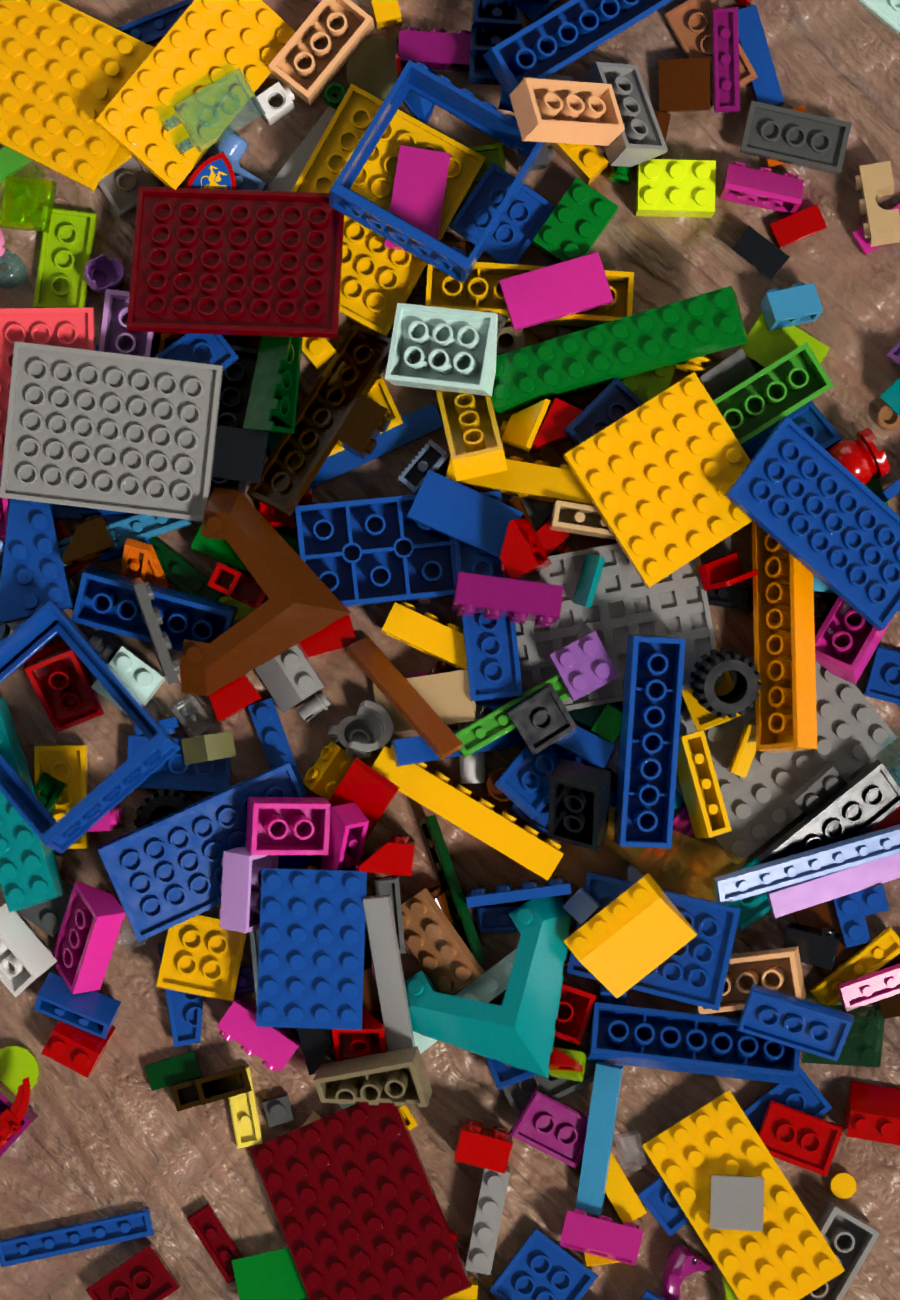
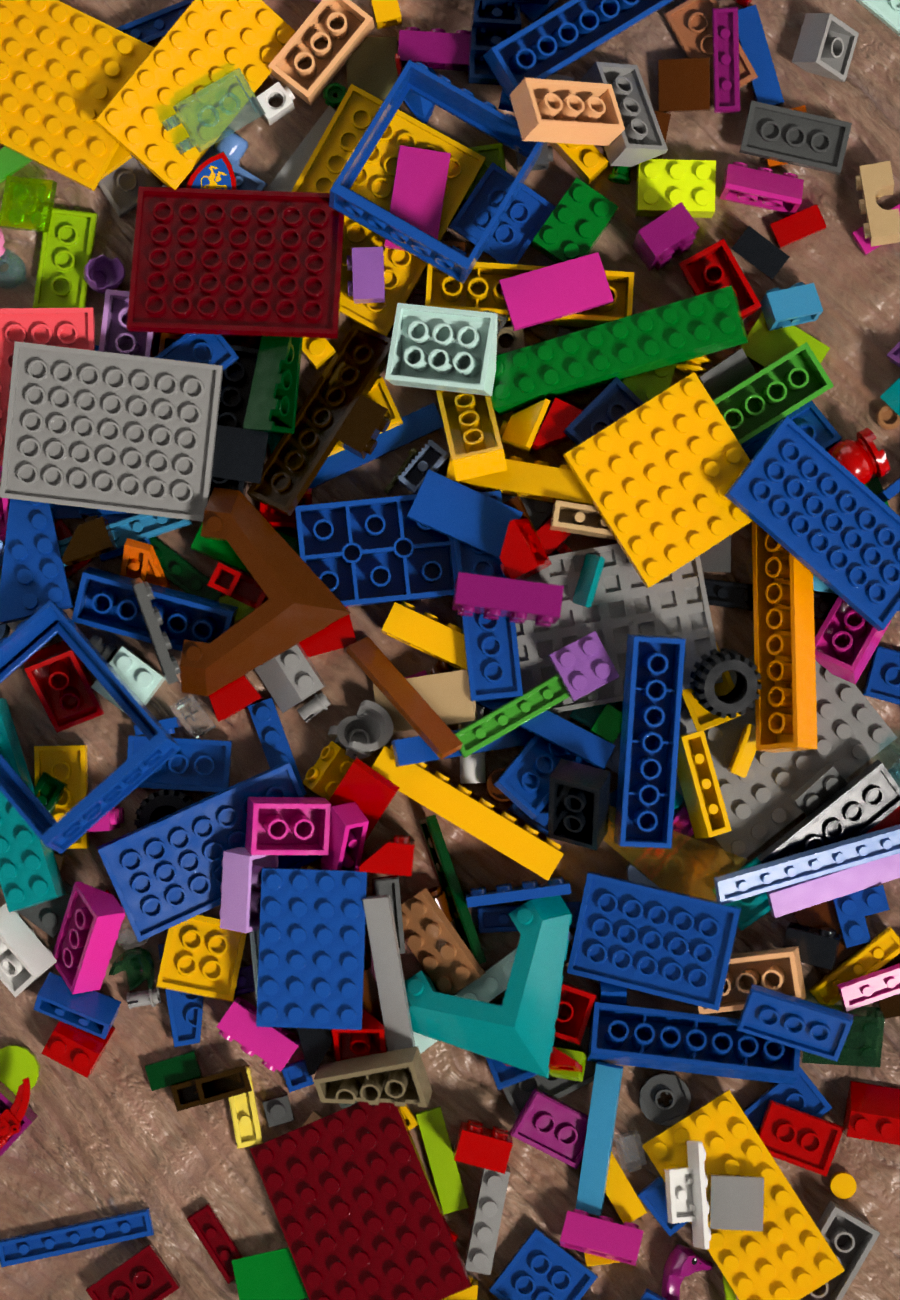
(138, 967): none -> clear green piece
(144, 998): none -> light grey pin
(208, 747): olive slope -> none
(297, 1075): none -> blue tile
(367, 275): none -> medium lavender brick
(412, 453): none -> olive hinge
(442, 1160): none -> lime tile
(541, 719): black plate -> none
(581, 906): medium blue tile -> none
(630, 936): yellow slope -> none
(666, 236): none -> magenta brick
(678, 1104): none -> dark grey plate
(687, 1194): none -> white bracket
(718, 269): none -> red slope
(723, 572): red panel -> none
(825, 46): none -> light grey slope

